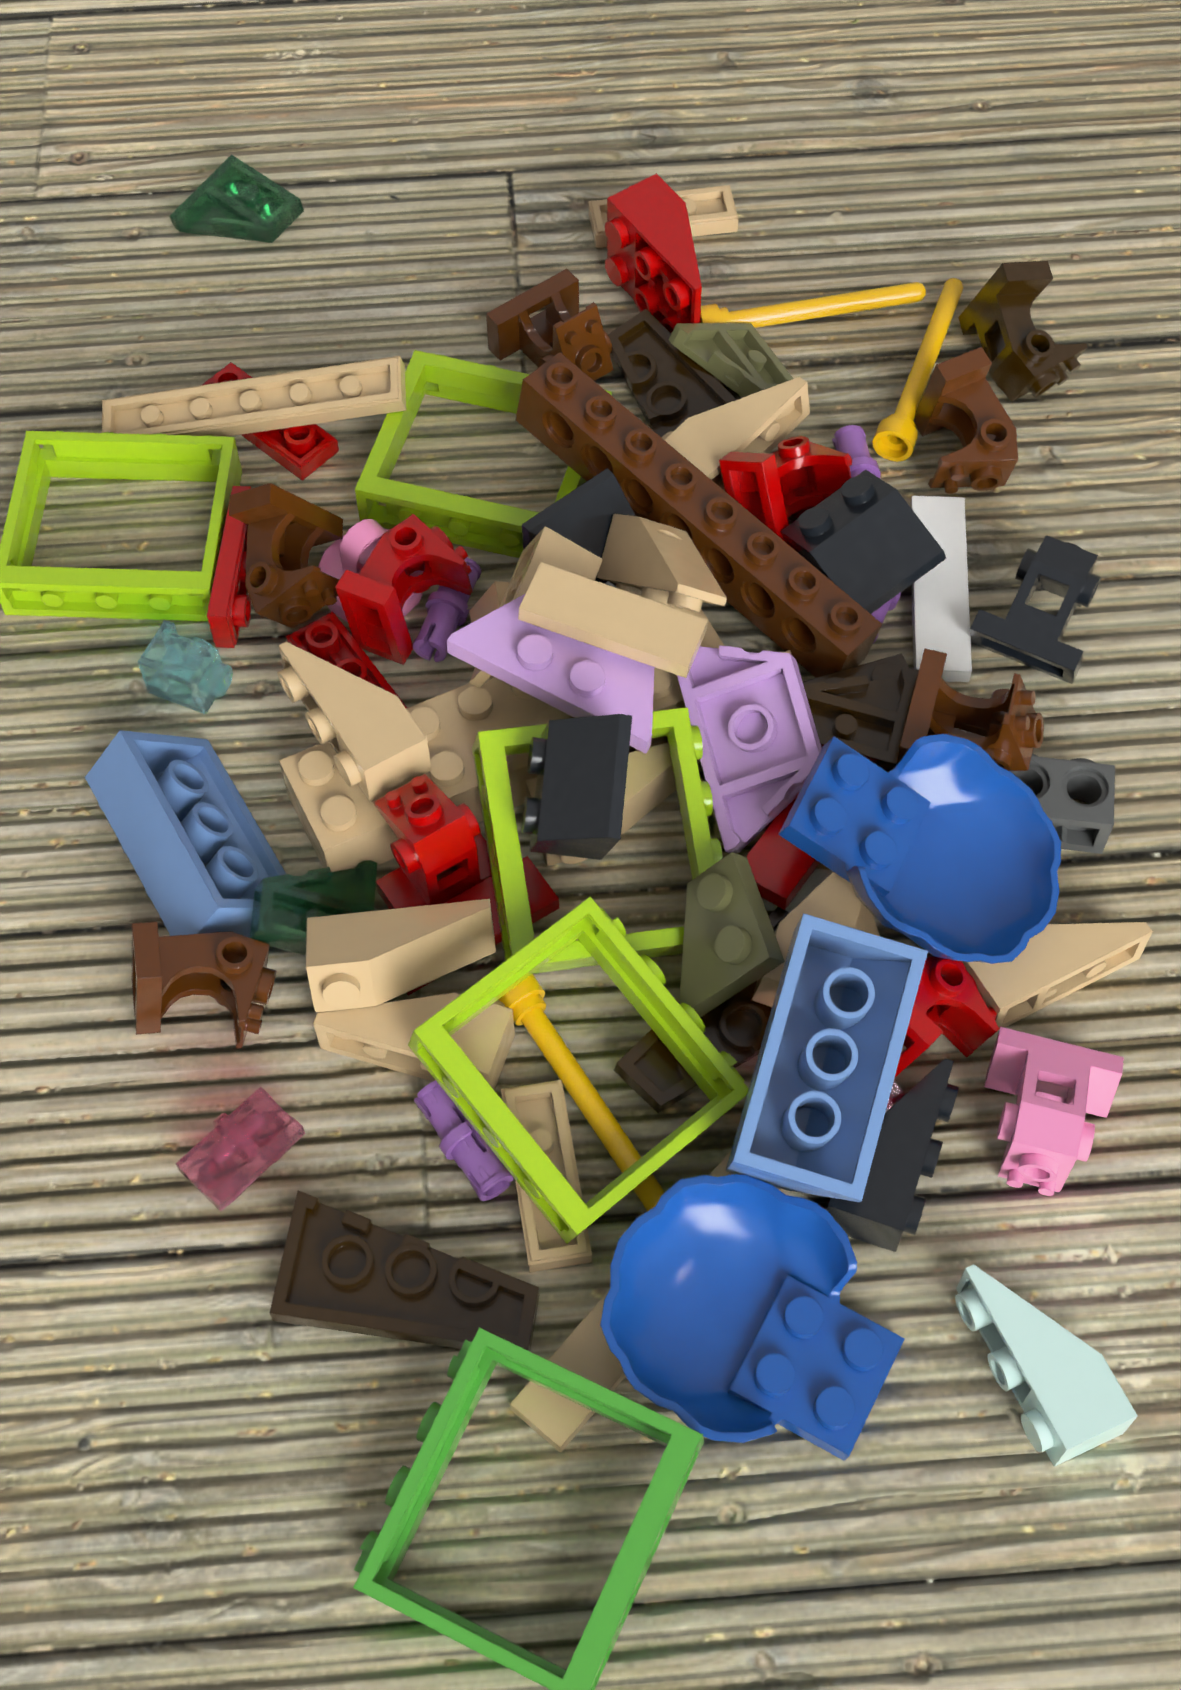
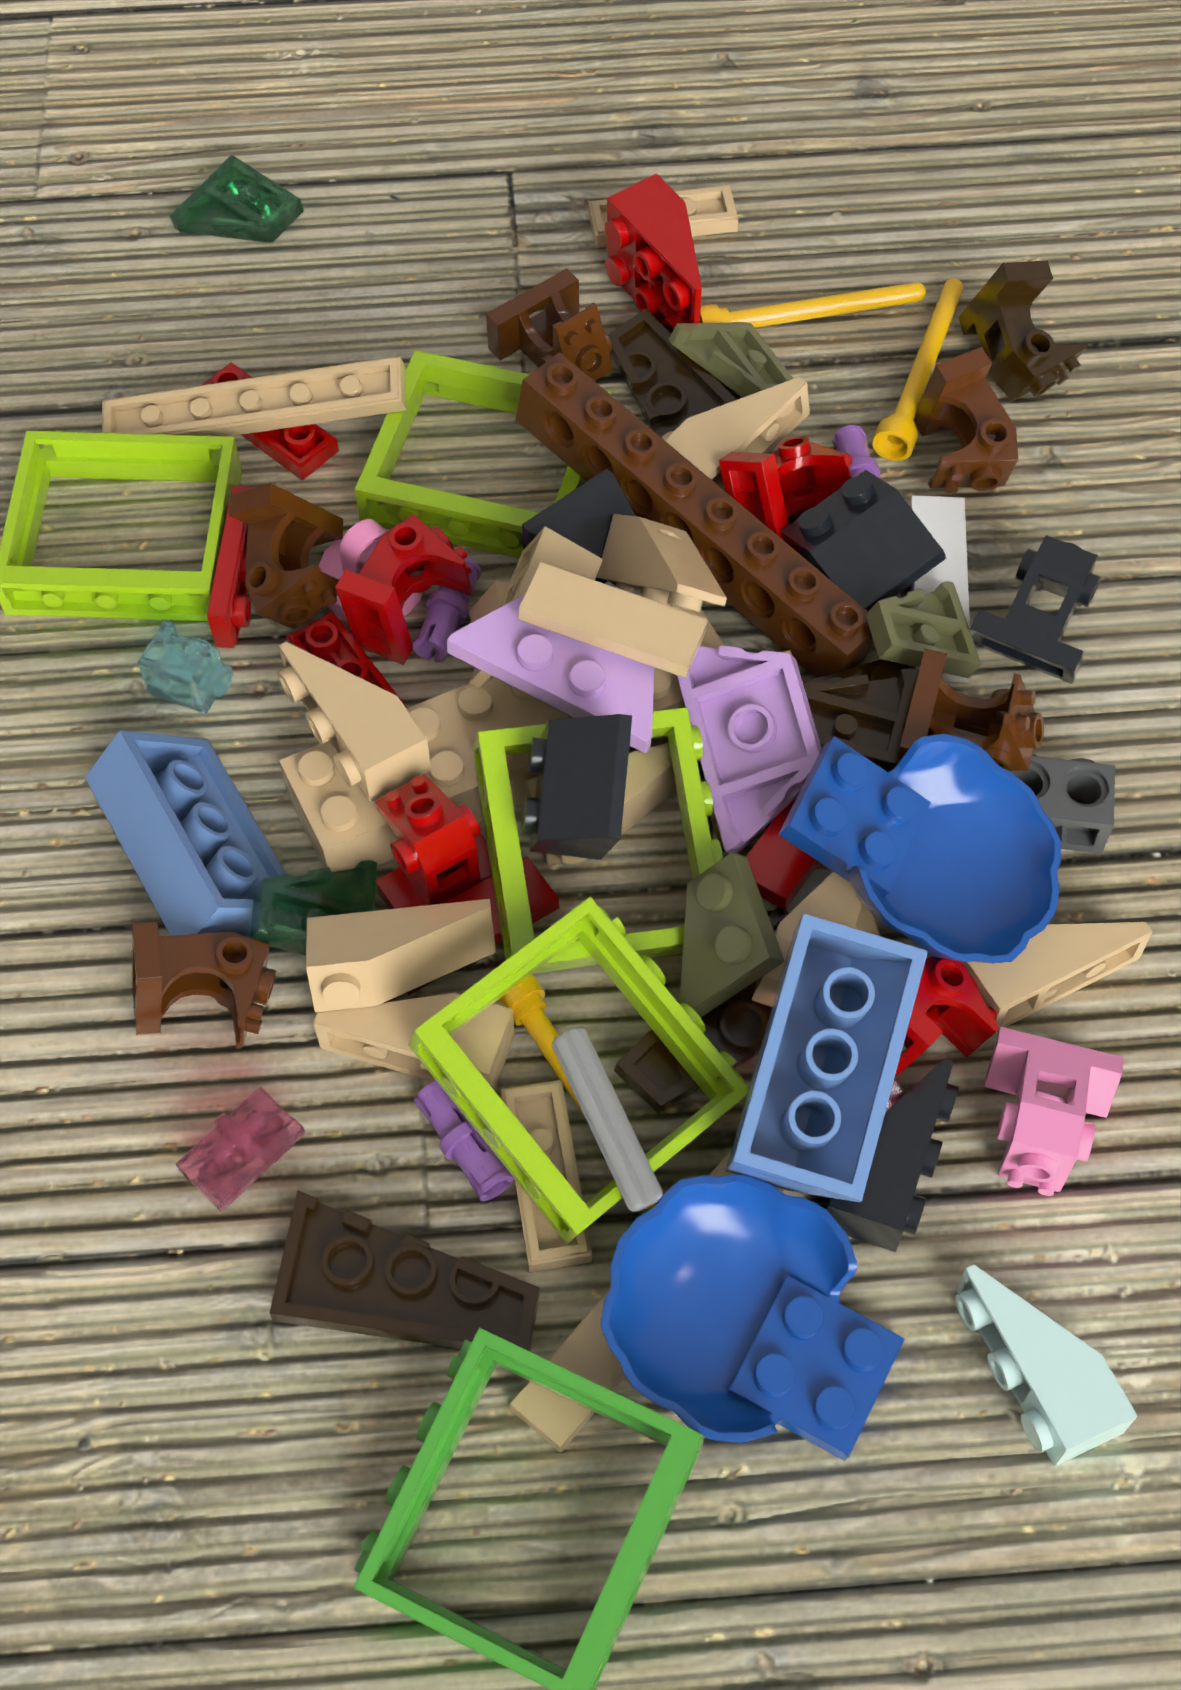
(607, 1119): none -> light grey axle
(922, 621): none -> olive wing

